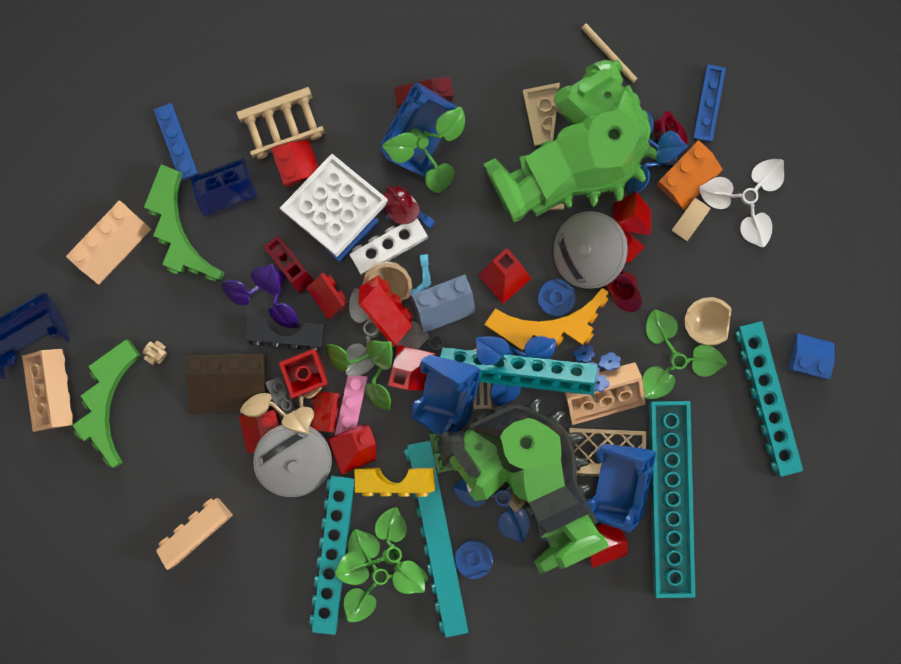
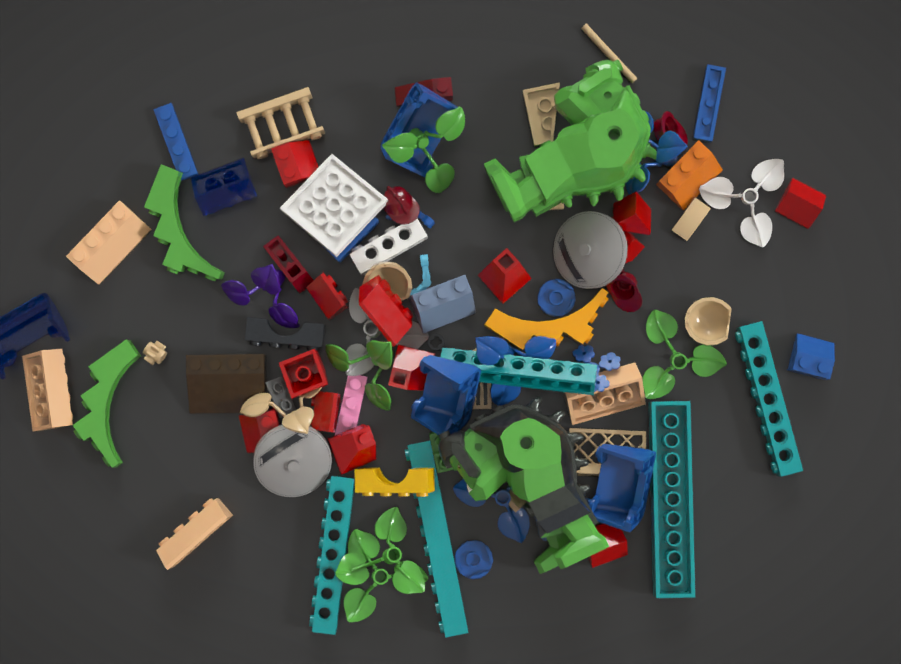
(801, 203): none -> red slope

